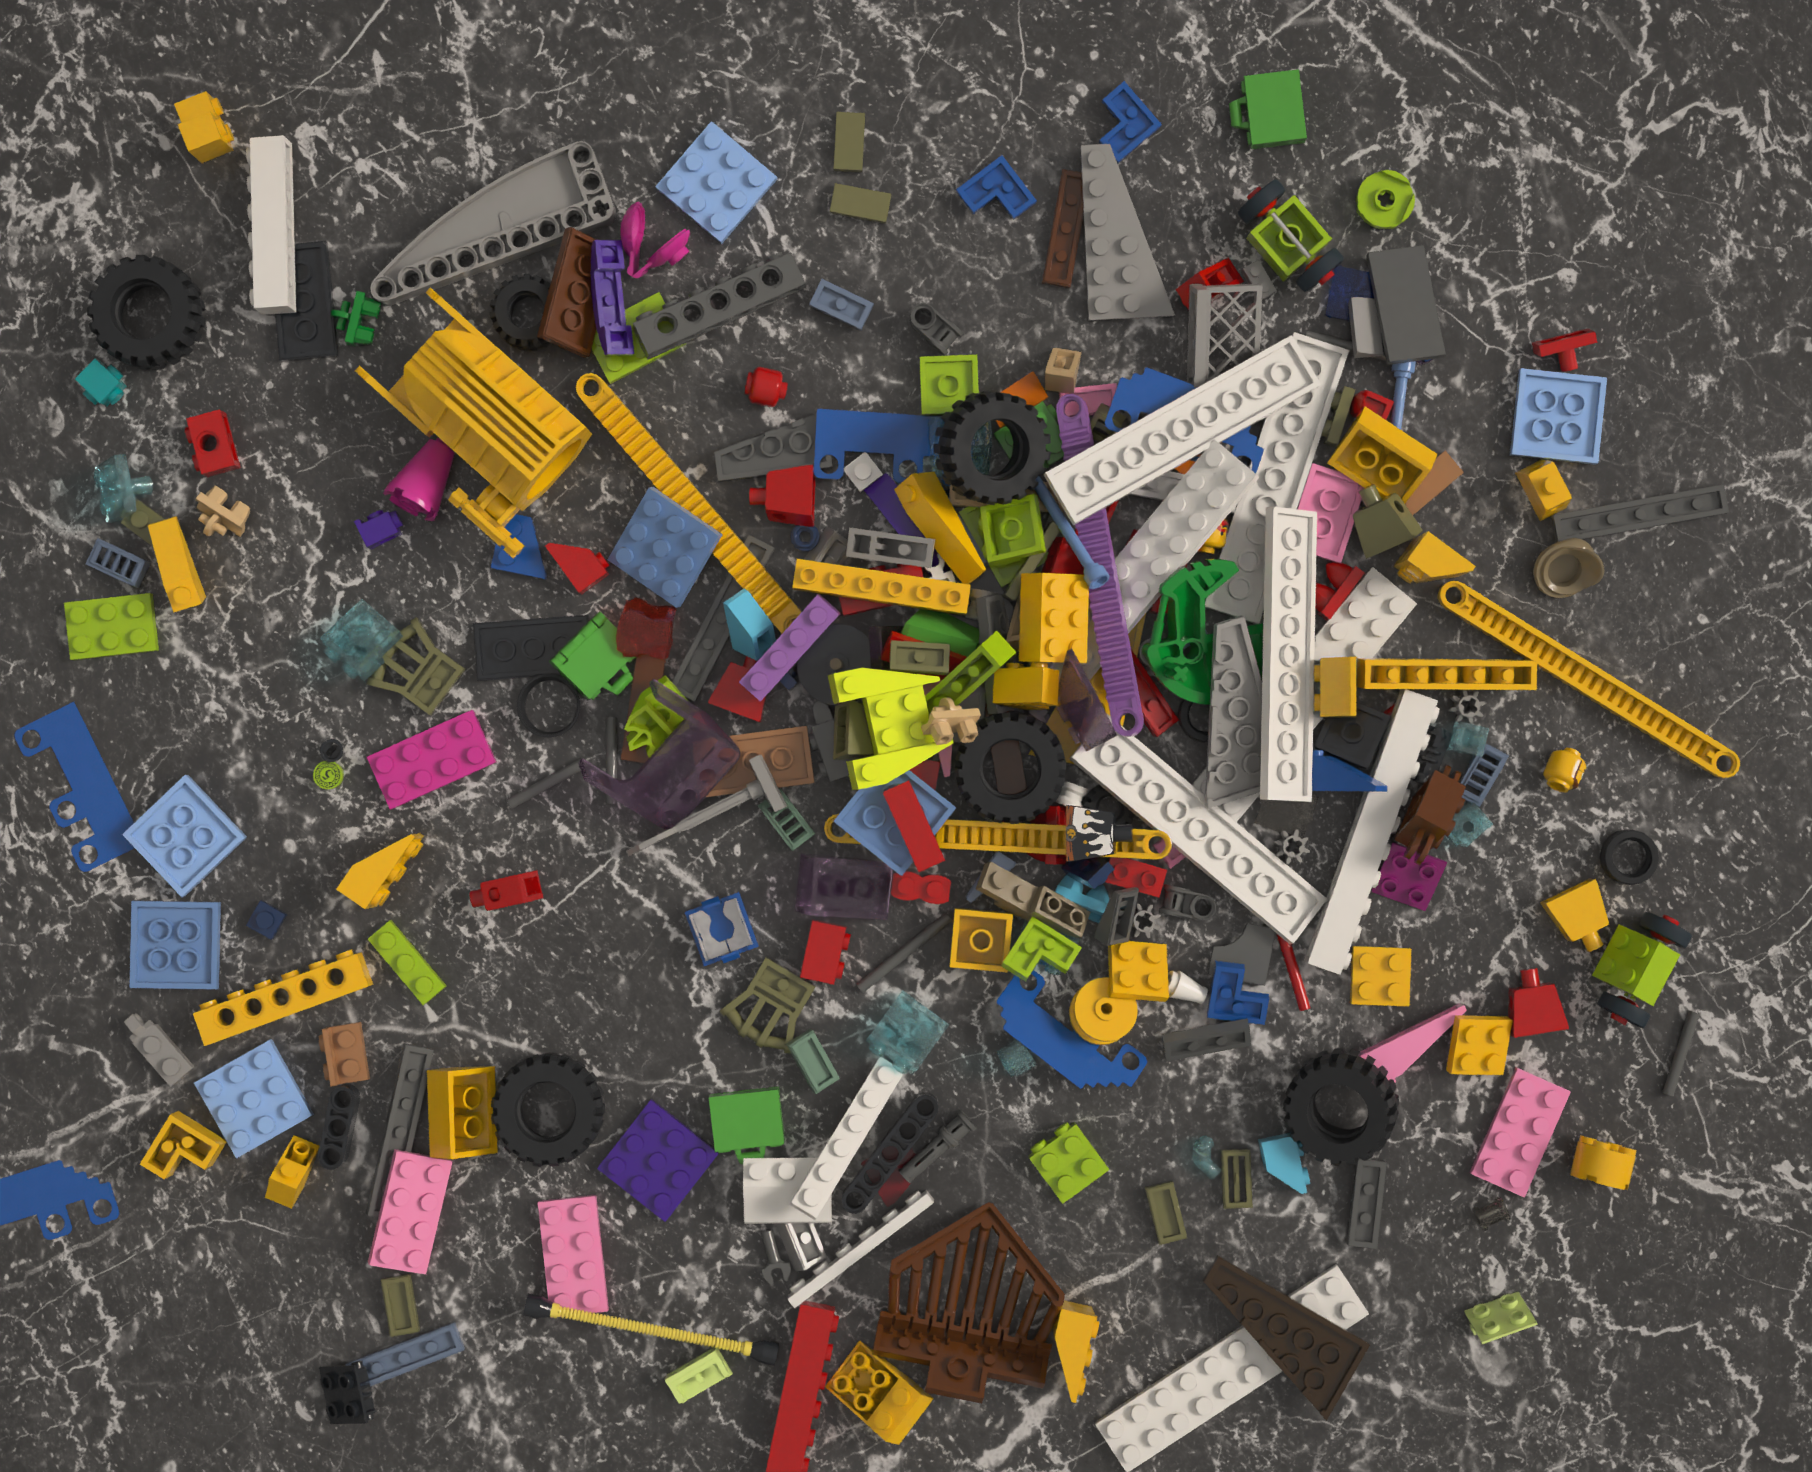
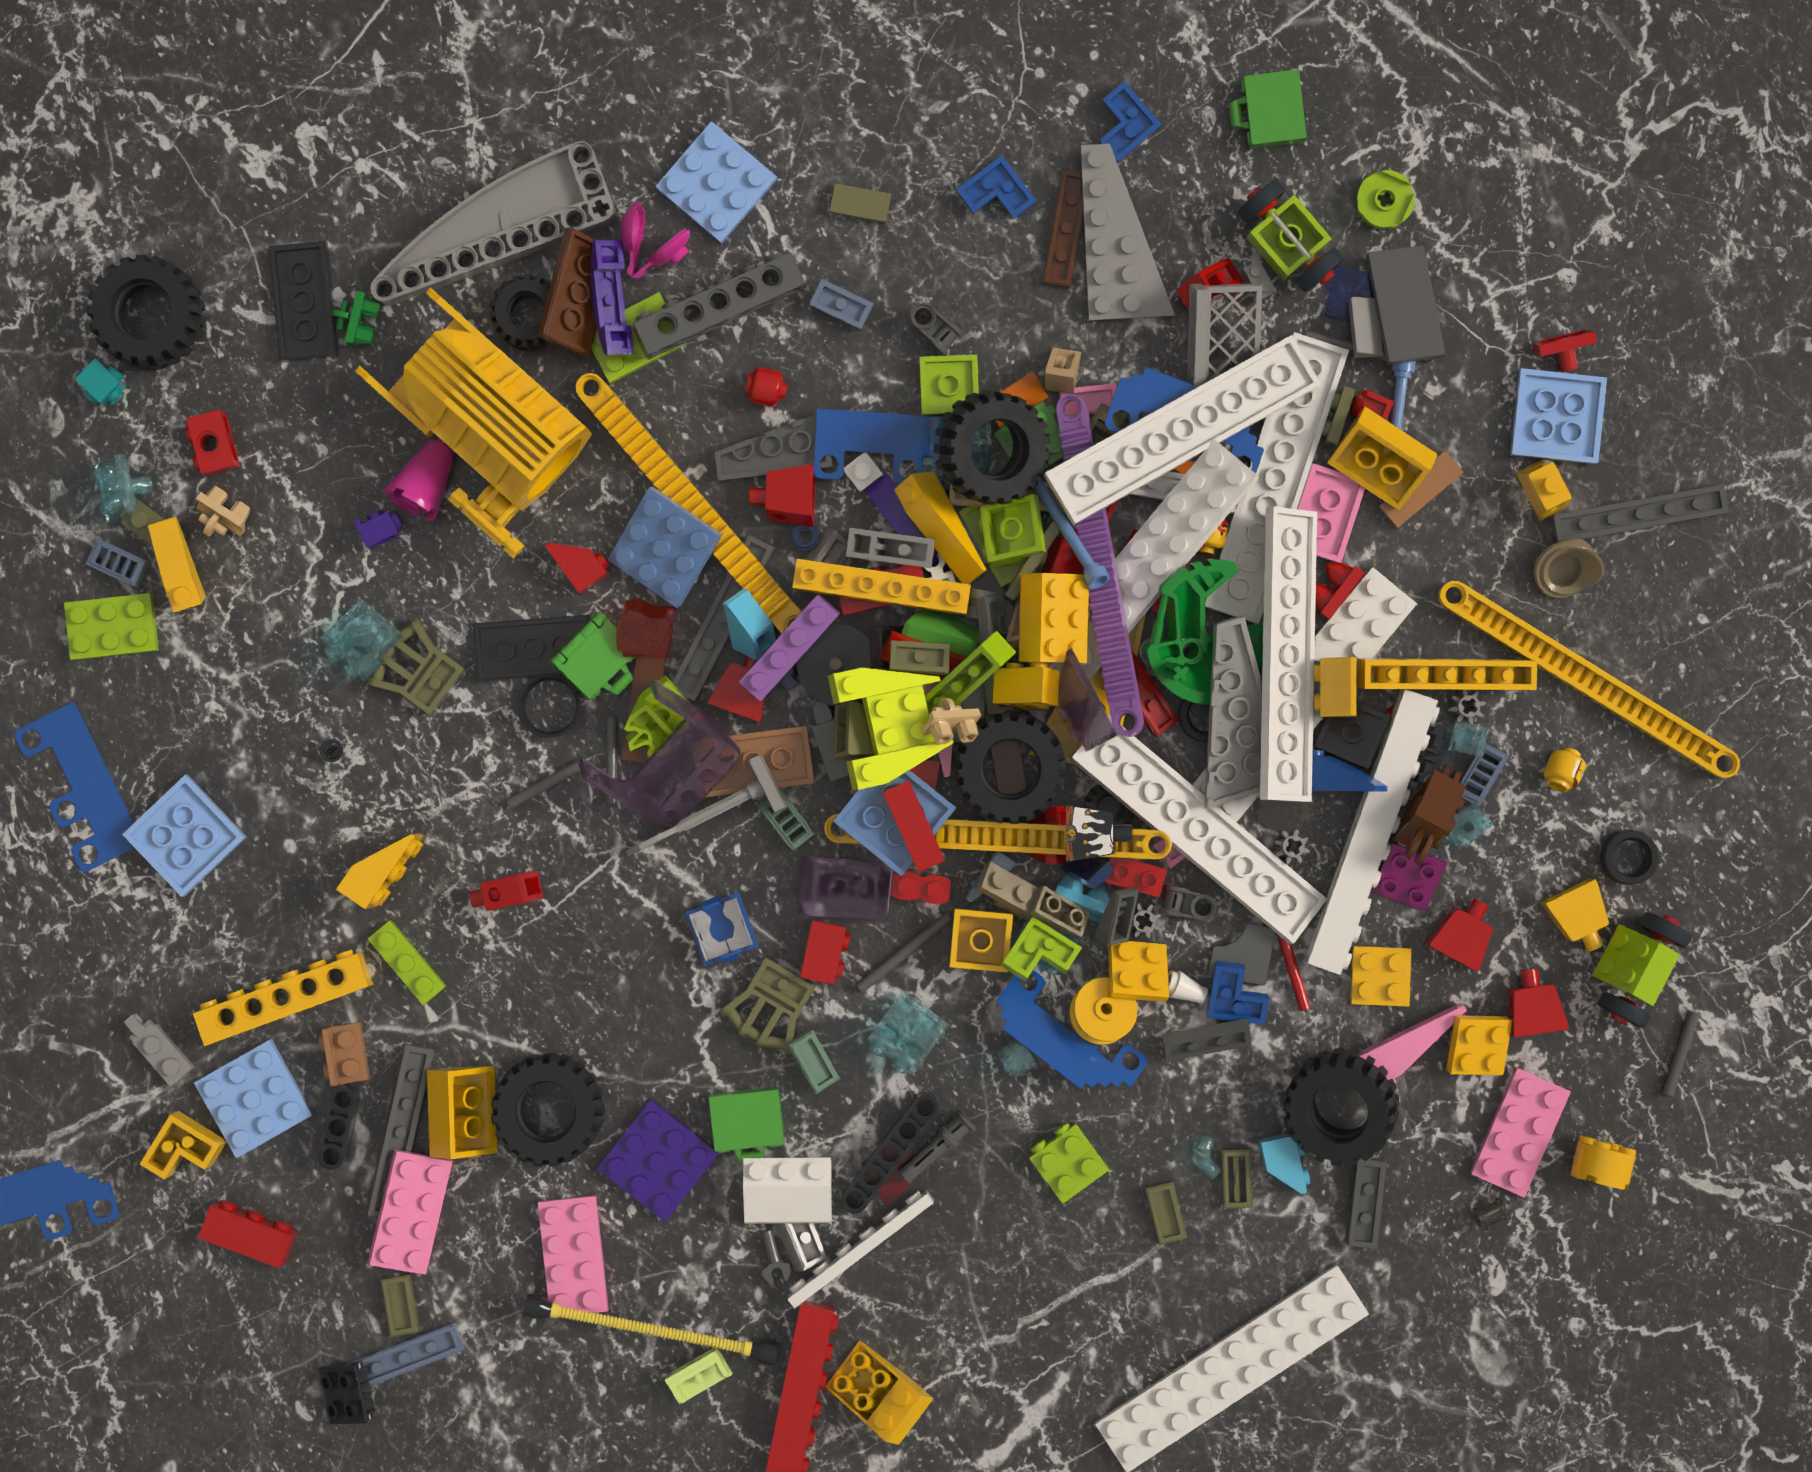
(175, 944): medium blue plate -> none
(203, 128): yellow brick -> none
(248, 1233): none -> red brick
(266, 919): dark blue plate -> none
(272, 225): white brick -> none
(292, 1172): yellow slope -> none
(328, 775): lime tile -> none
(431, 759): dark pink plate -> none
(529, 560): blue wing -> none
(846, 1138): white plate -> none
(849, 142): olive tile -> none
(963, 1356): reddish brown plate -> none
(1071, 794): white wheel -> none
(1072, 1335): yellow slope -> none
(1300, 1341): dark brown wing -> none
(1383, 522): olive torso -> none
(1430, 560): yellow slope -> none
(1463, 935): none -> red torso
(1500, 1317): yellowish green hinge -> none

